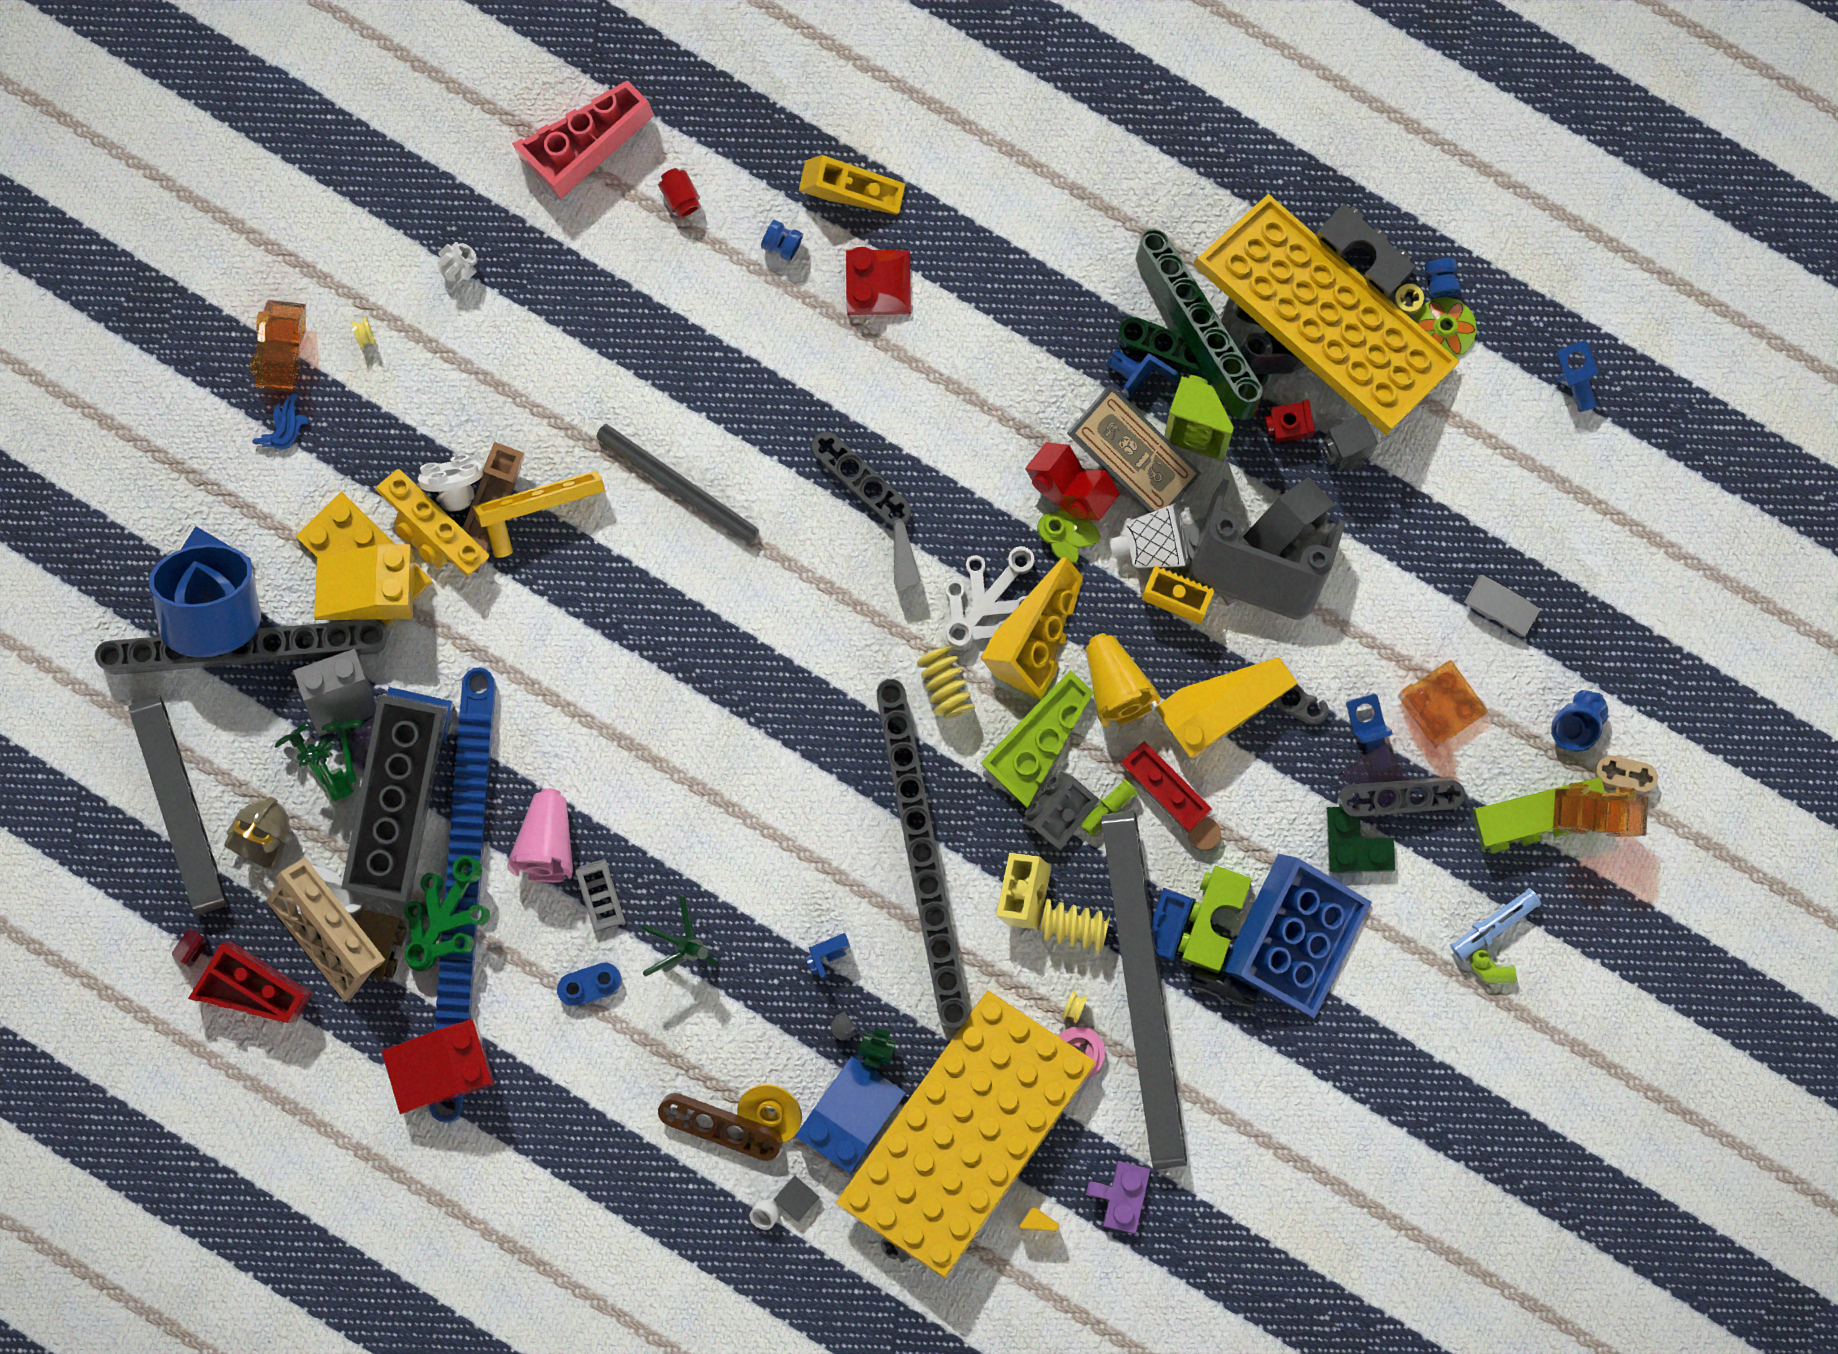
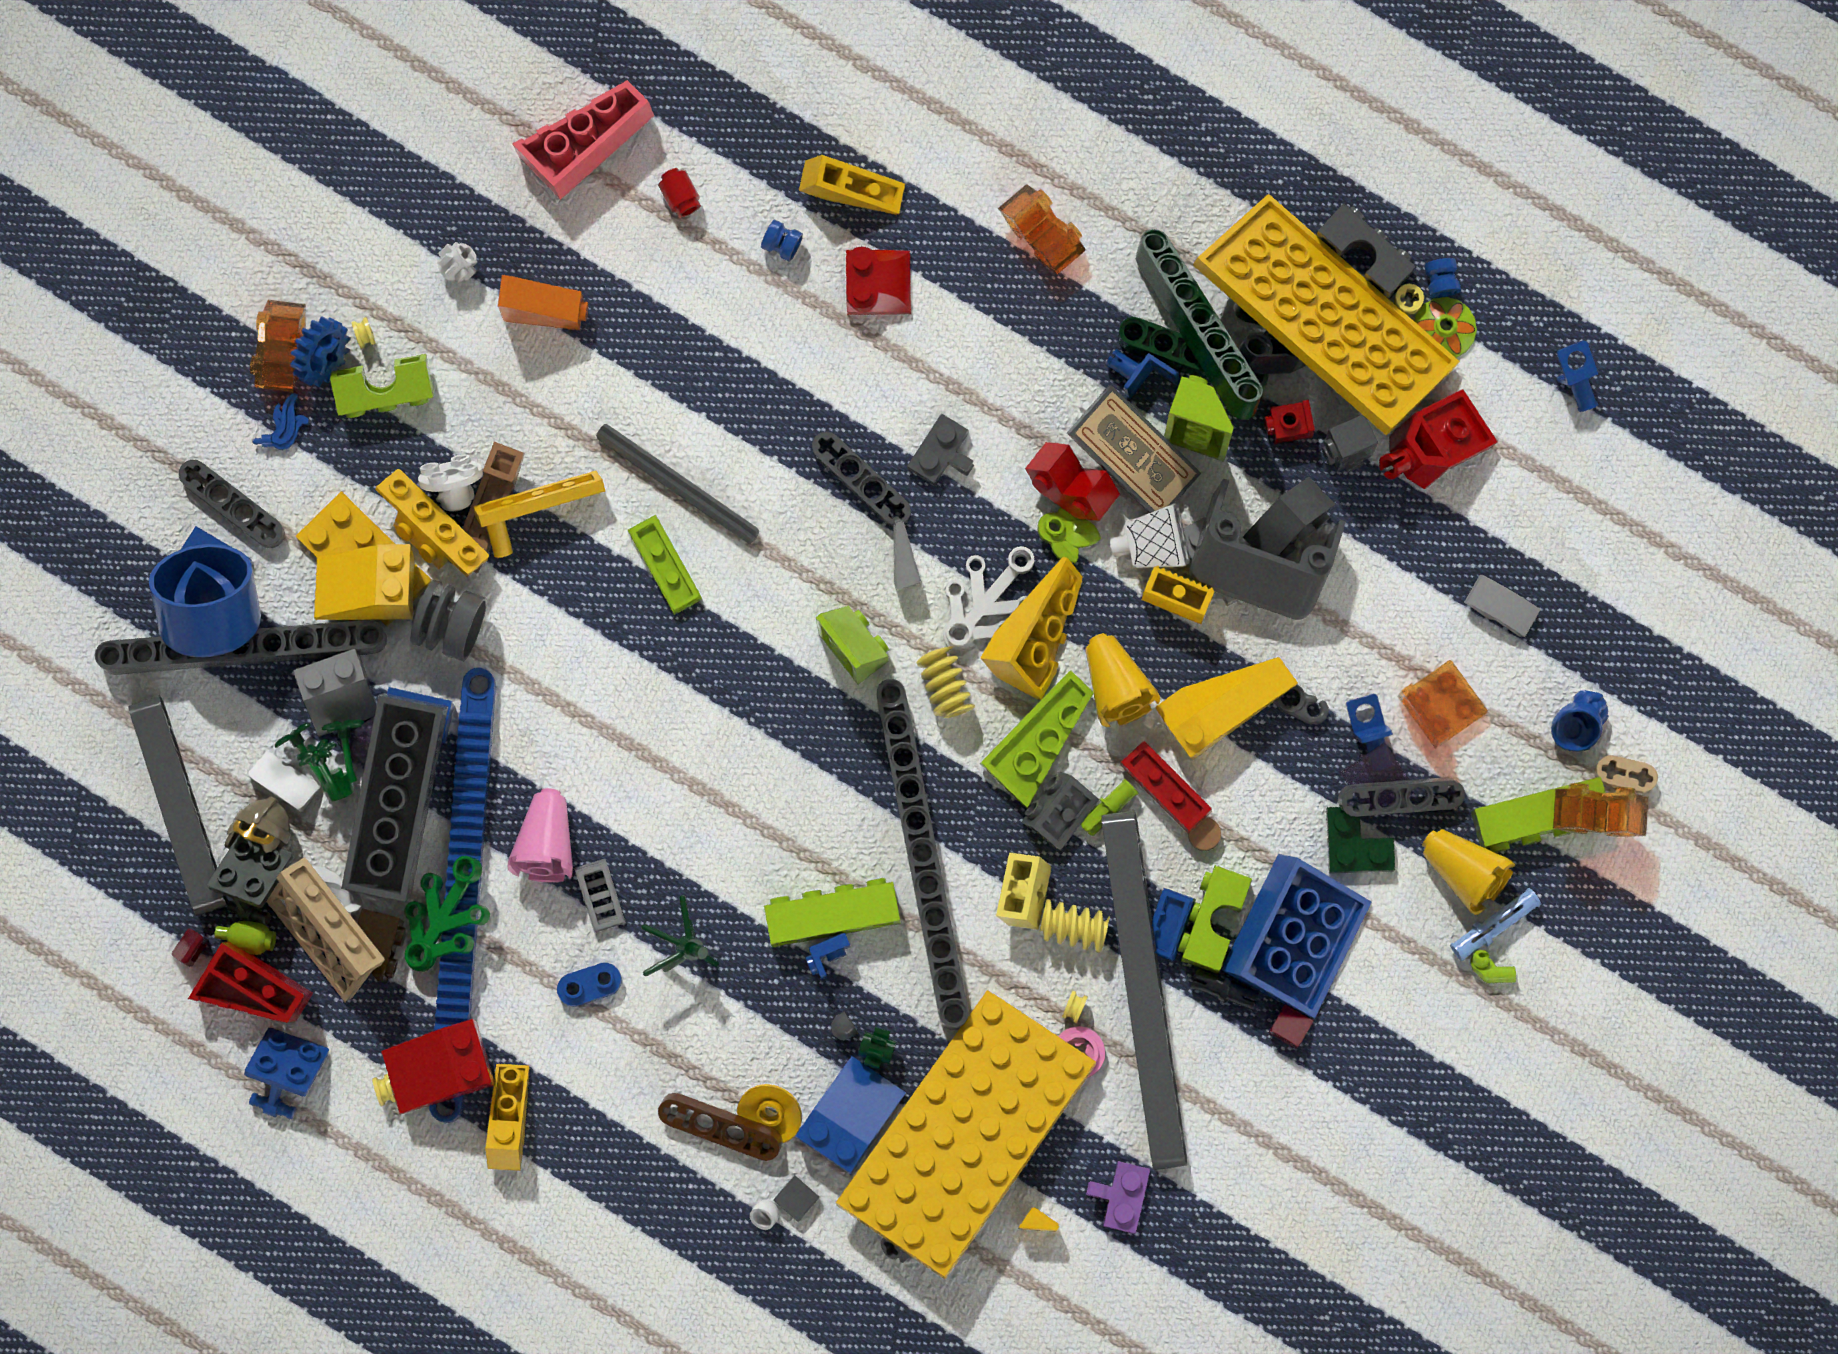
(231, 503): none -> dark grey beam
(248, 936): none -> lime plant
(249, 878): none -> pearl dark grey plate
(284, 781): none -> white slope
(286, 1065): none -> blue plate
(320, 351): none -> blue gear
(356, 394): none -> lime arch
(383, 1090): none -> light yellow bush
(444, 619): none -> dark grey wheel
(507, 1117): none -> yellow slope
(541, 304): none -> orange slope
(665, 564): none -> lime tile
(832, 913): none -> lime brick
(852, 642): none -> lime slope
(940, 450): none -> dark grey plate
(1032, 218): none -> clear orange brick
(1291, 1026): none -> dark red slope
(1437, 440): none -> red plate
(1467, 868): none -> yellow cone

